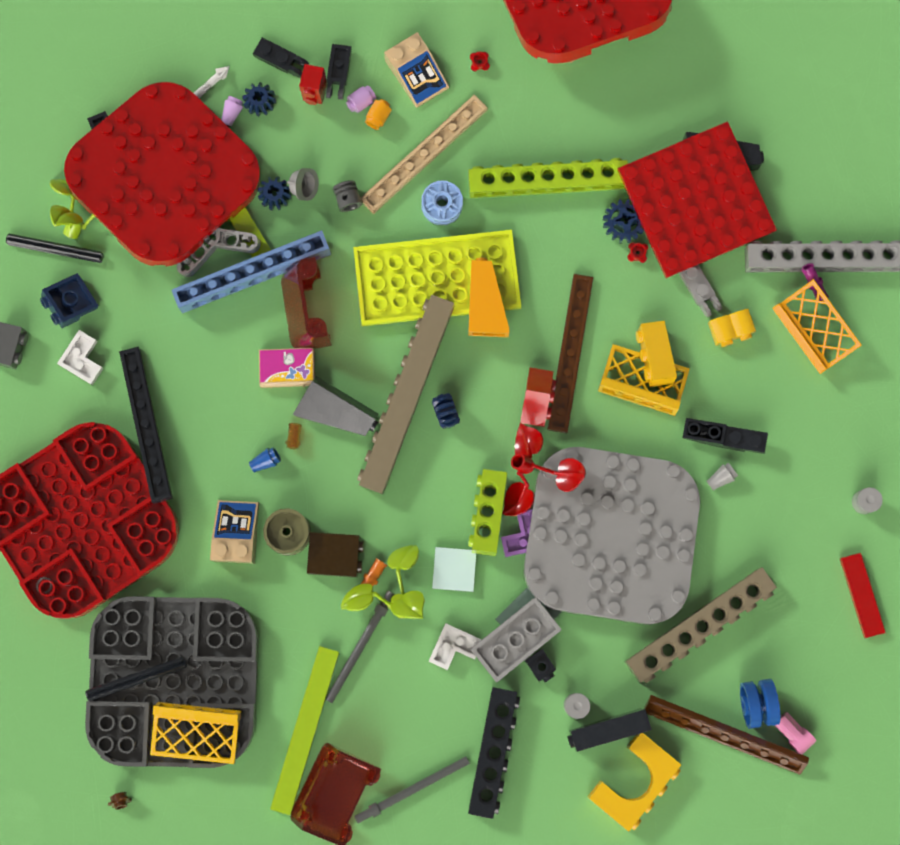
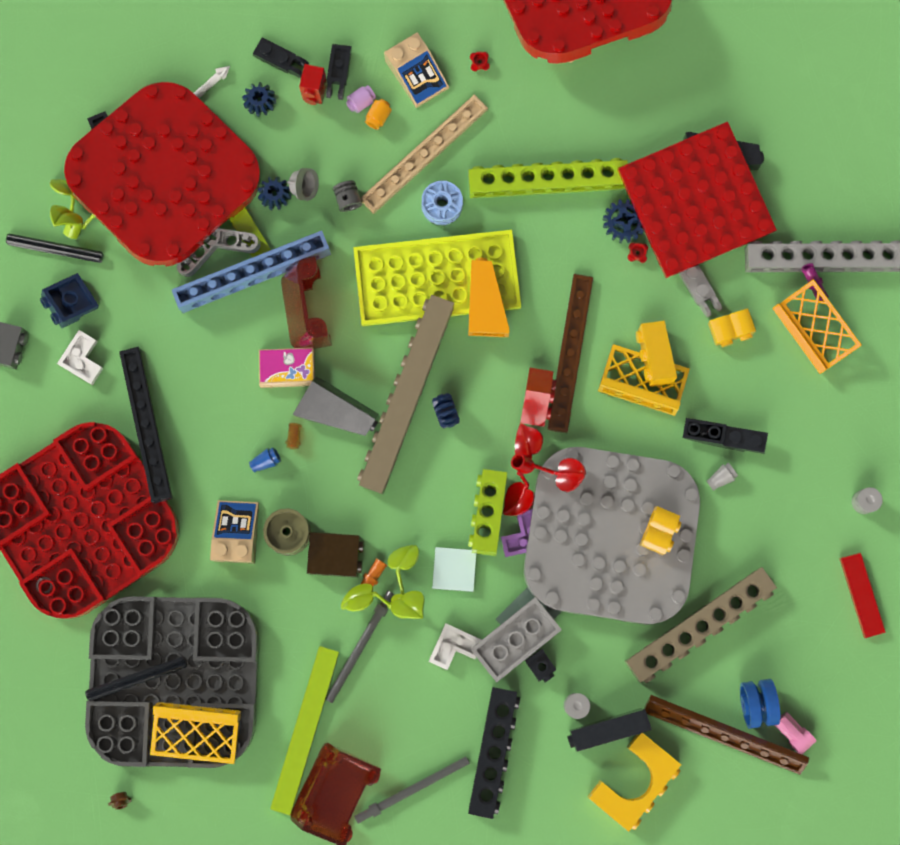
(231, 110): lavender cone -> none
(660, 531): none -> yellow brick

